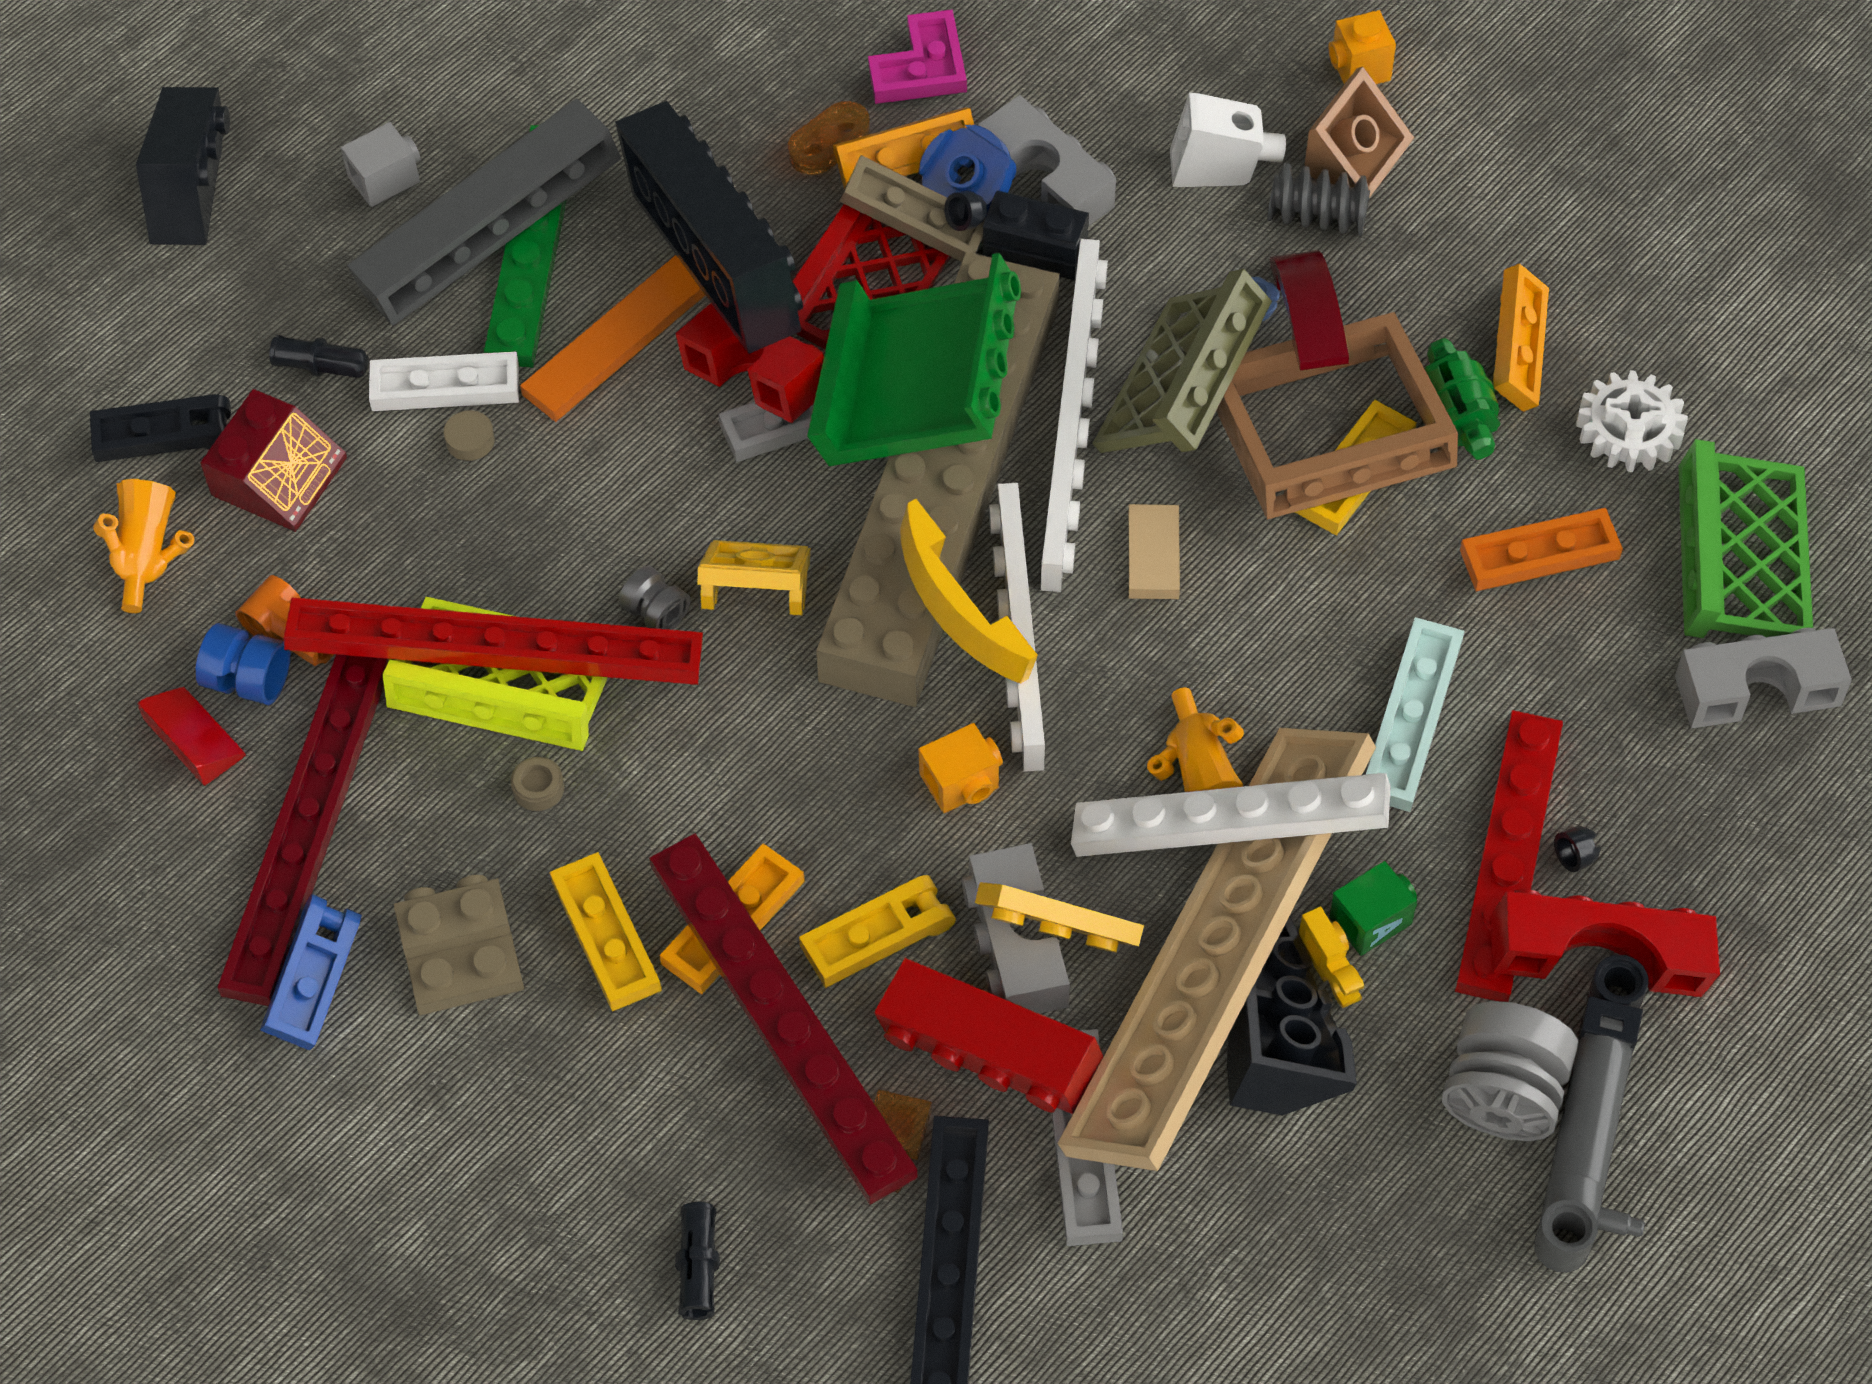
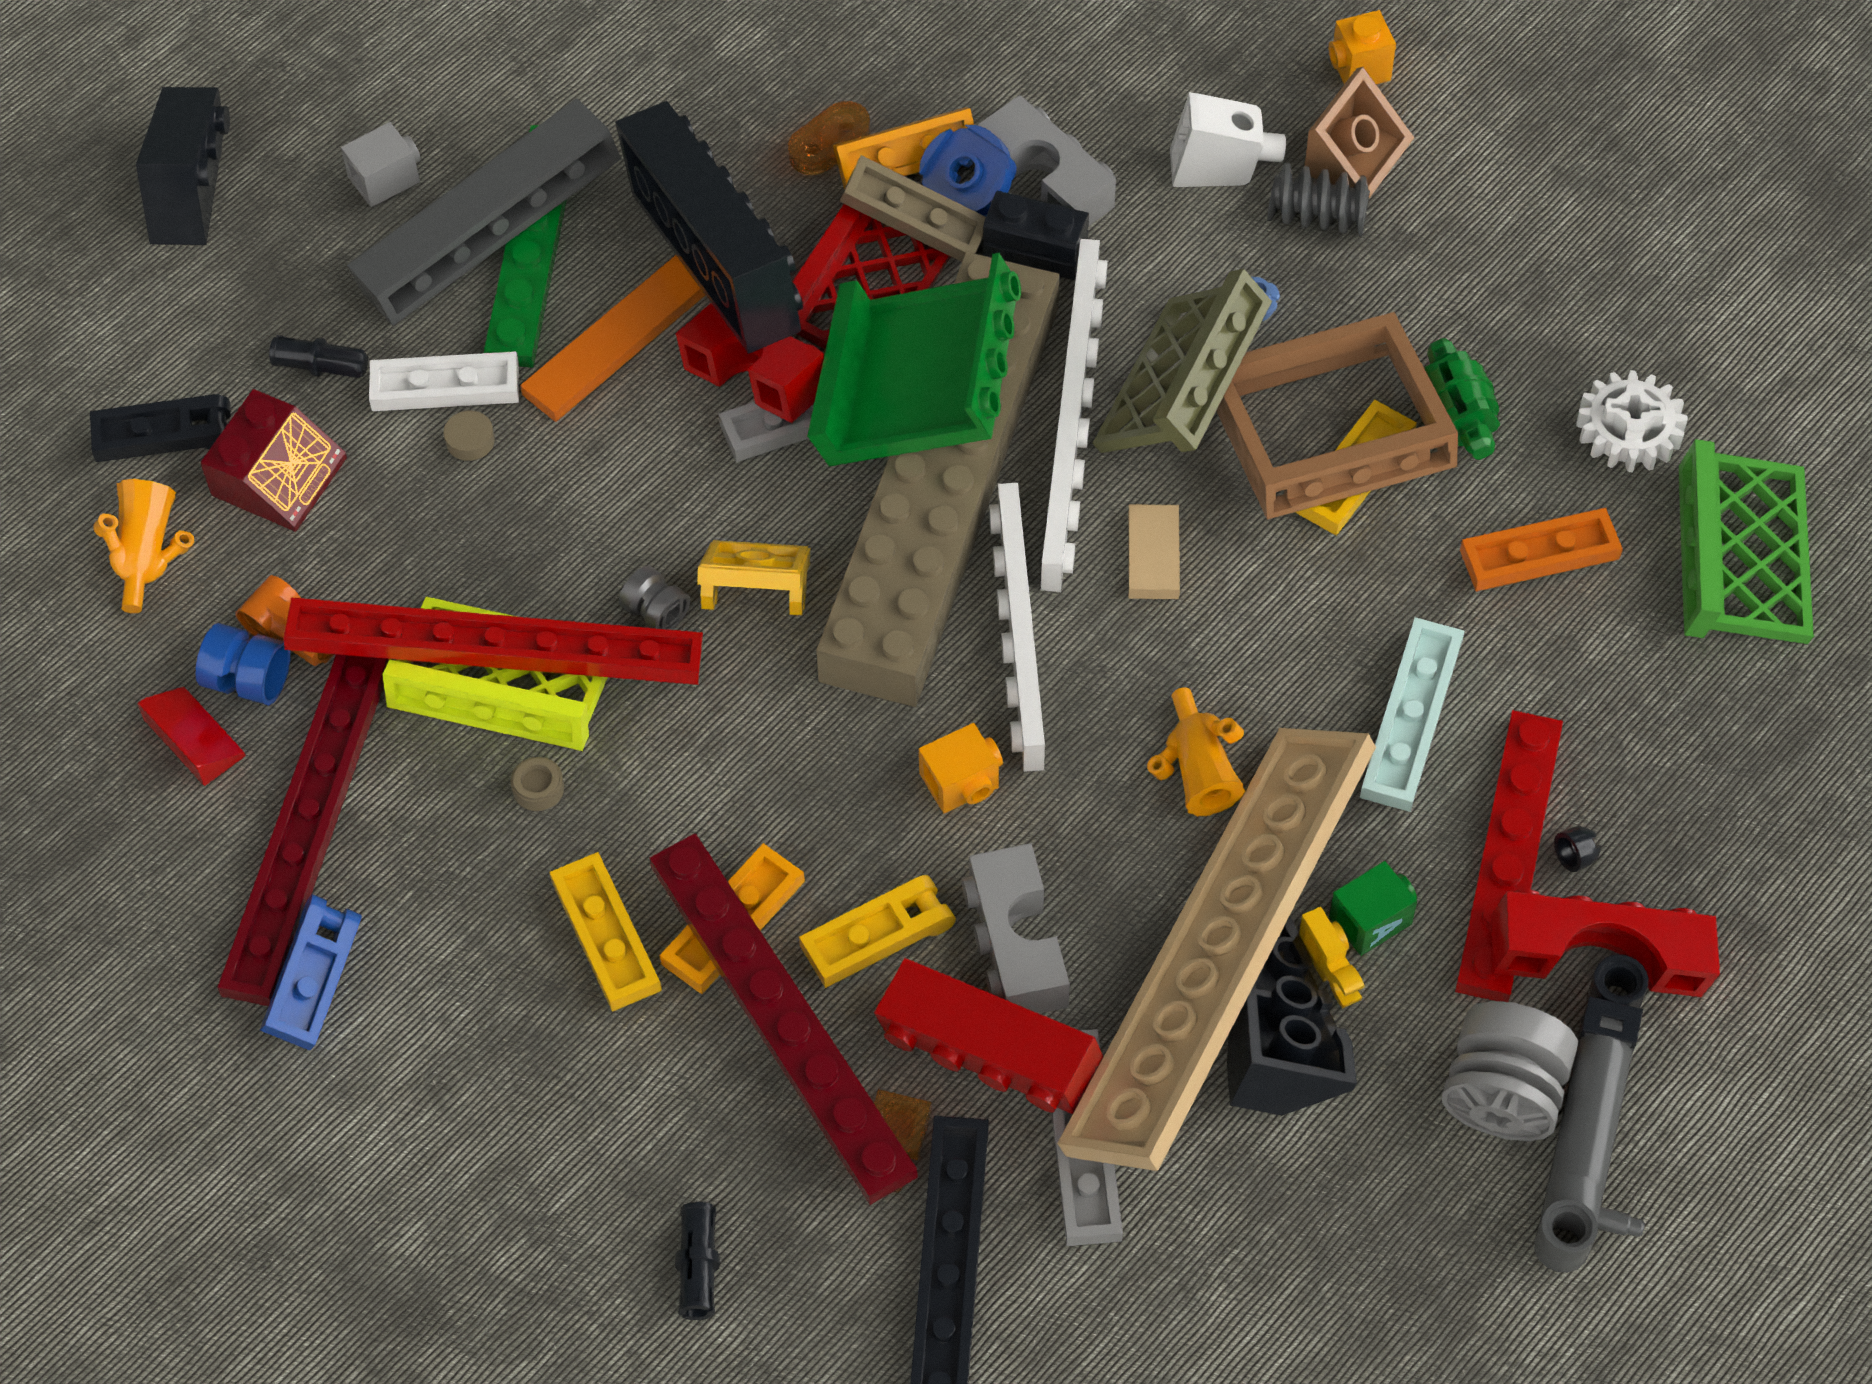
(458, 944): dark tan plate -> none
(929, 69): dark pink plate -> none
(965, 210): black hinge -> none
(994, 645): yellow slope -> none
(1058, 917): yellow plate -> none
(1232, 815): white plate -> none
(1311, 309): dark red slope -> none
(1521, 337): light orange plate -> none
(1802, 665): light grey arch -> none

